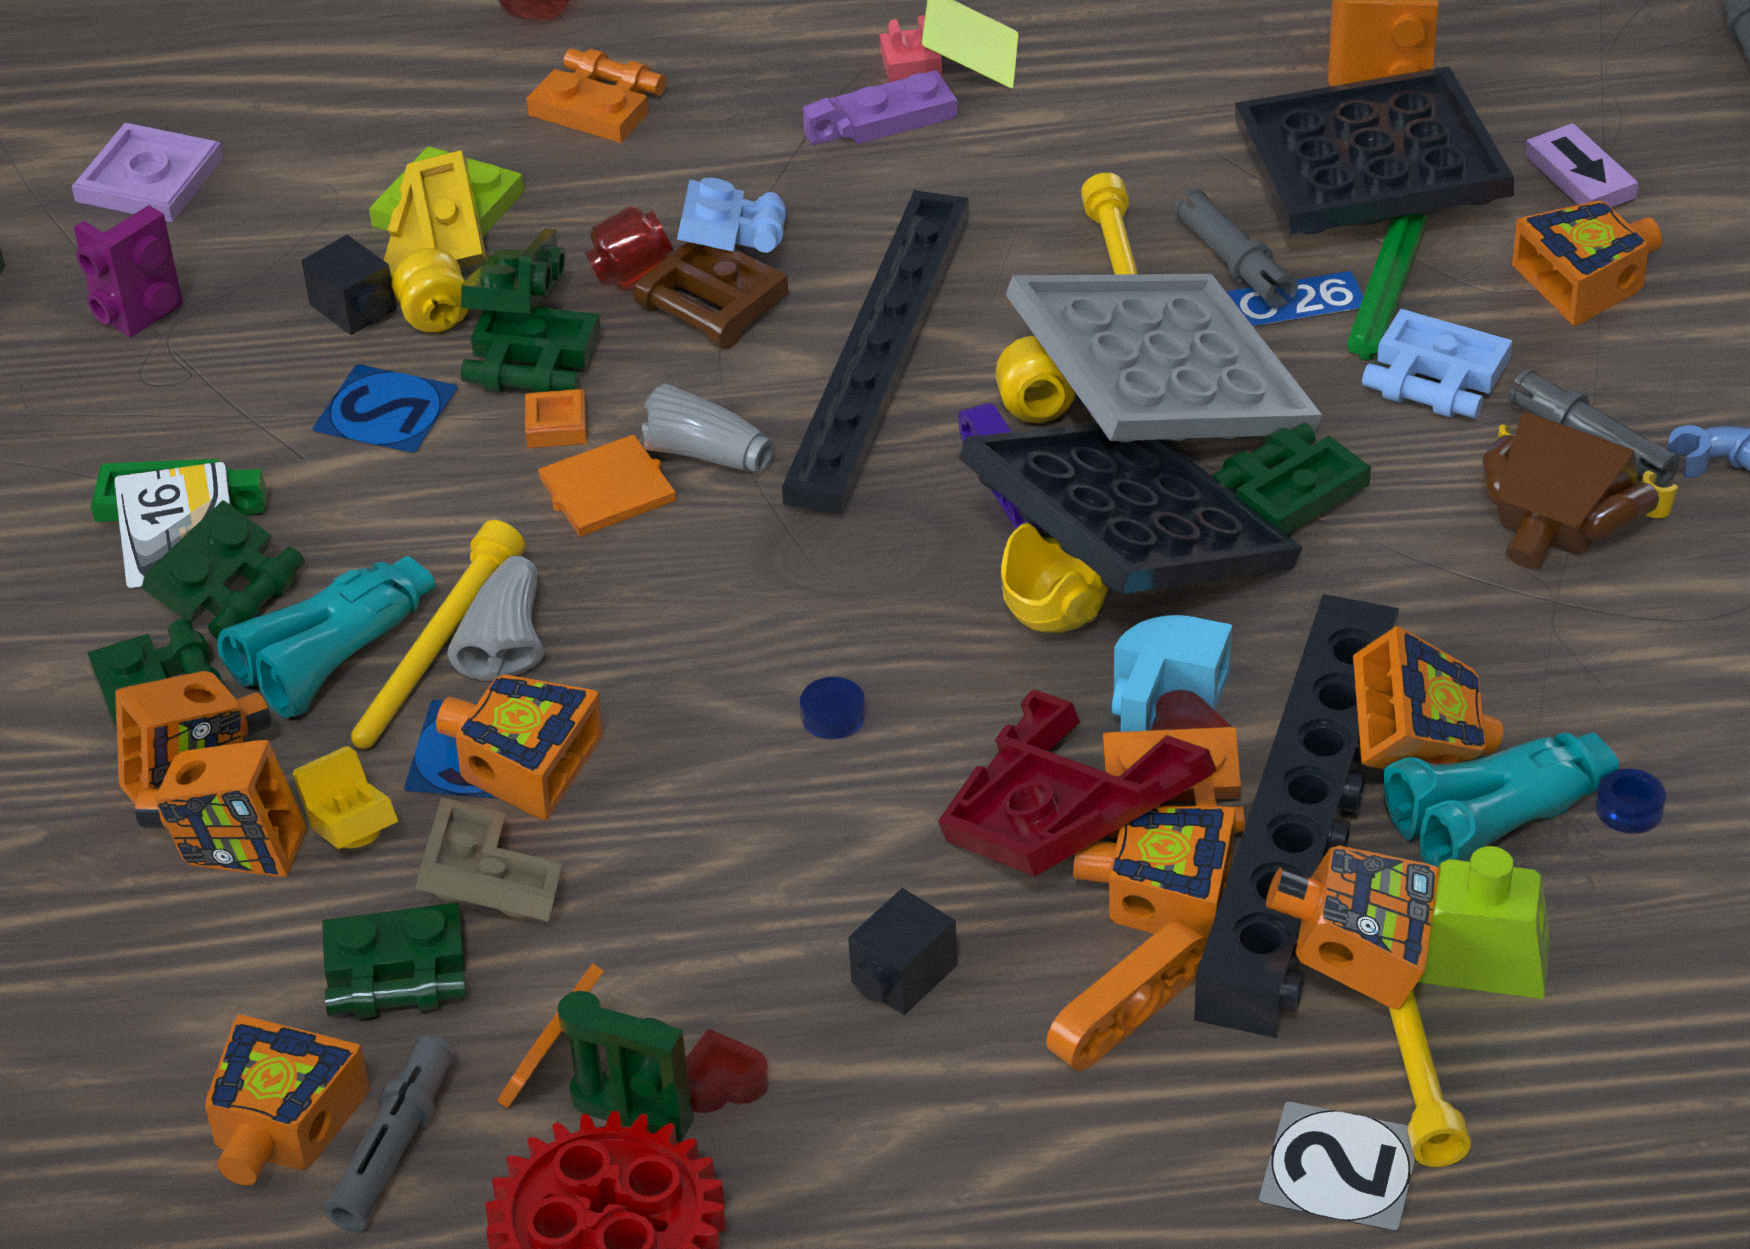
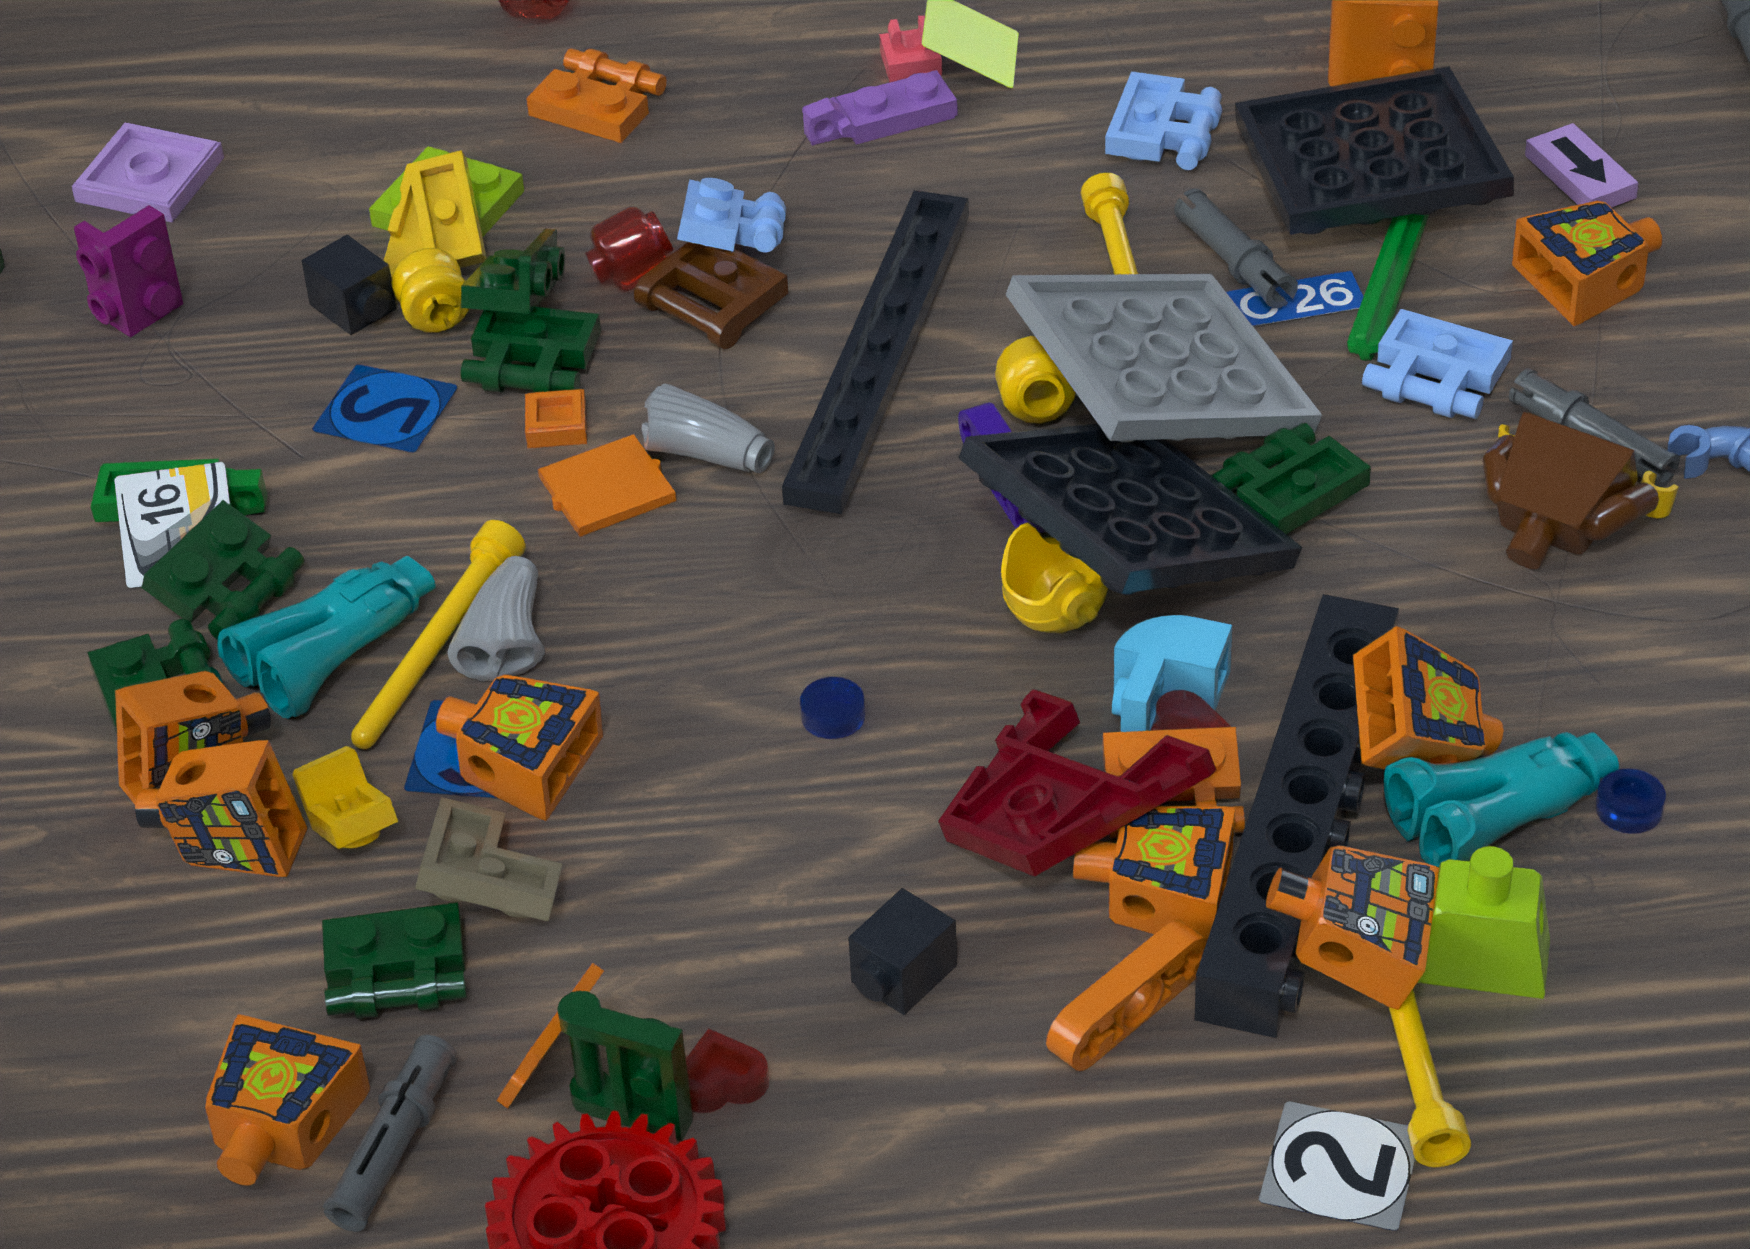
(1147, 117): none -> light blue plate

